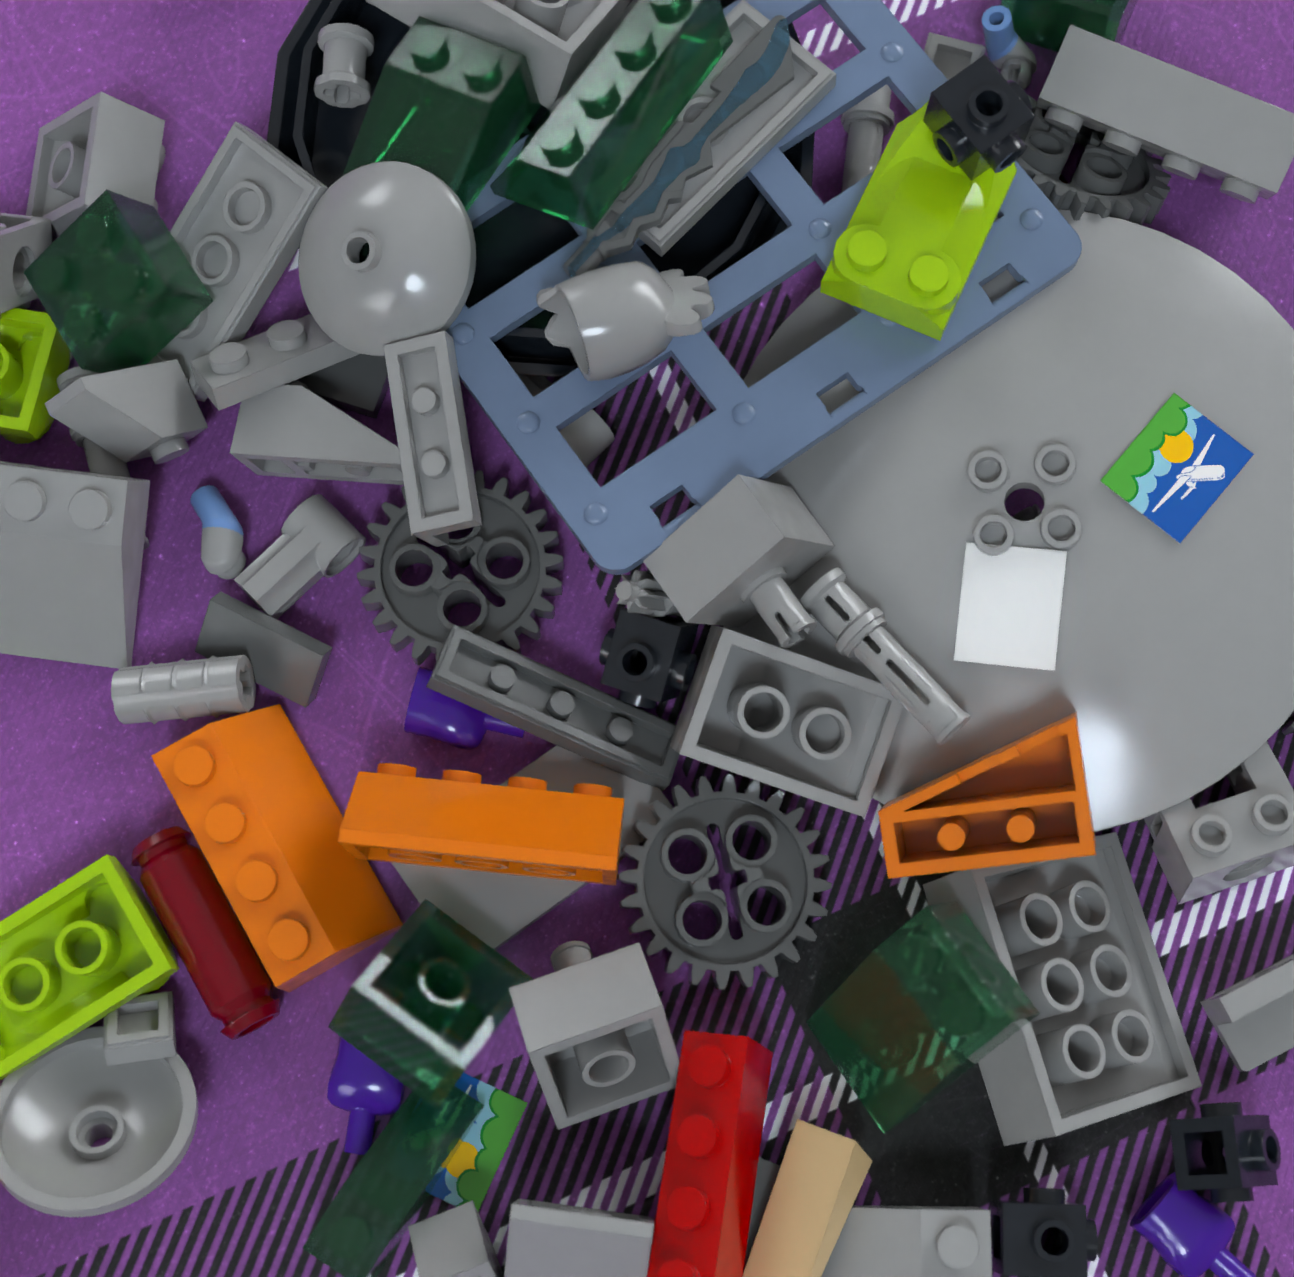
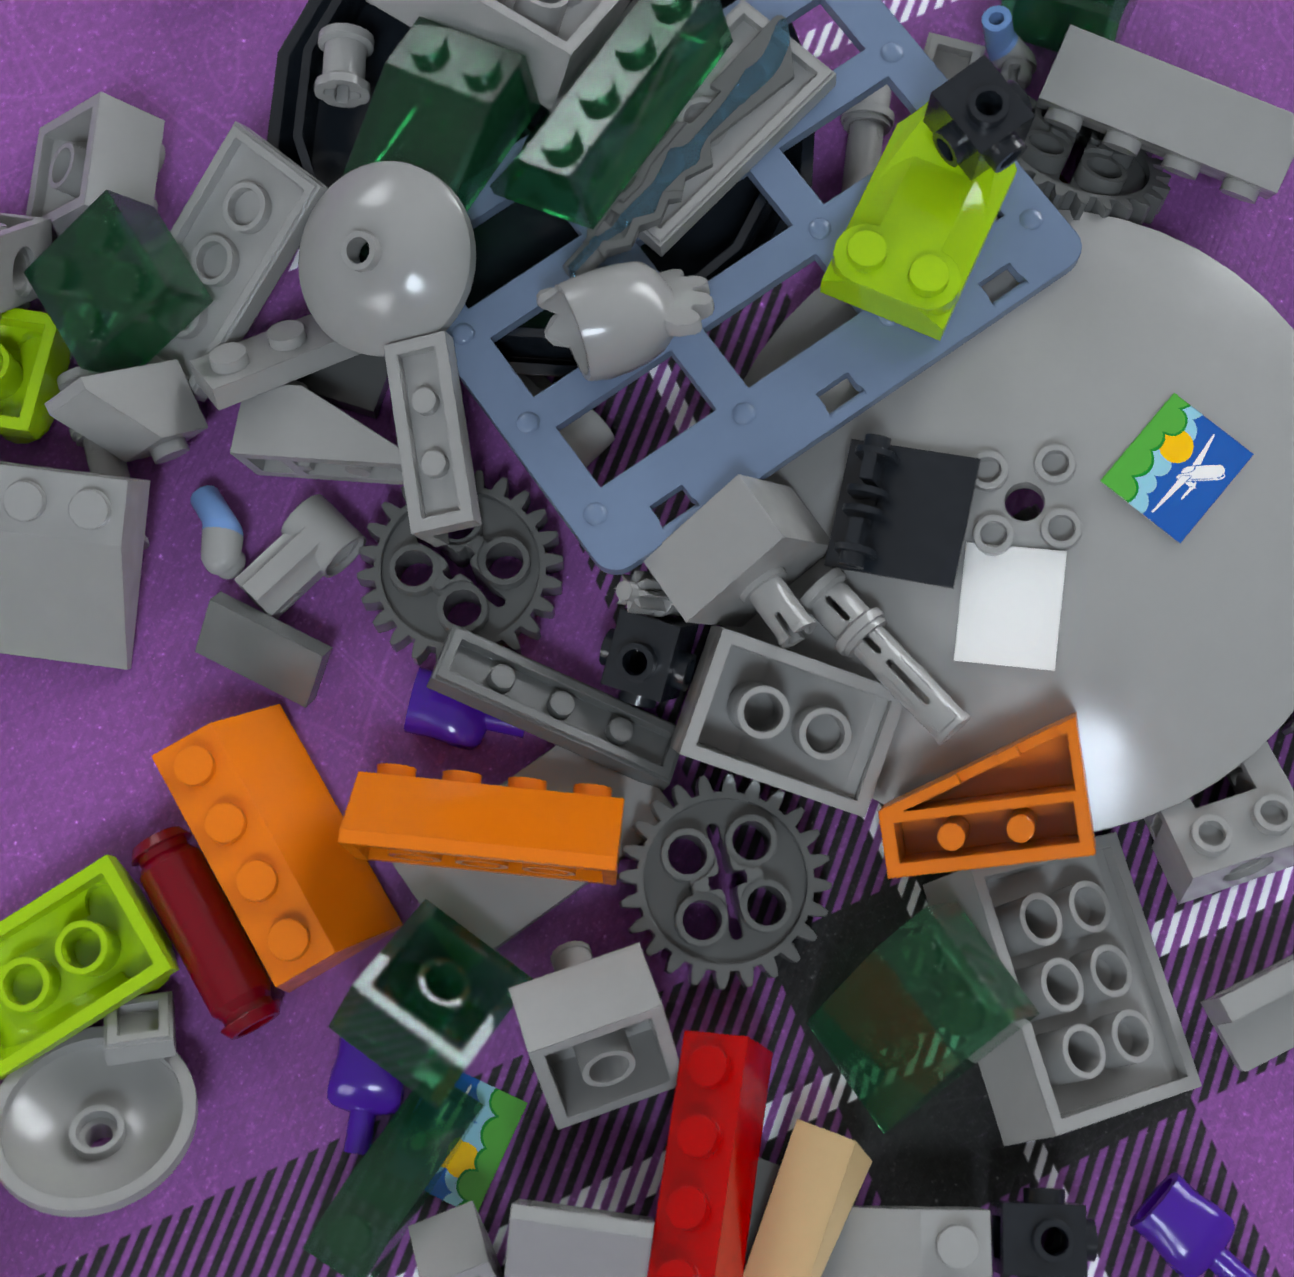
(183, 689): light grey axle -> none
(902, 512): none -> black hinge
(1225, 1152): black brick -> none

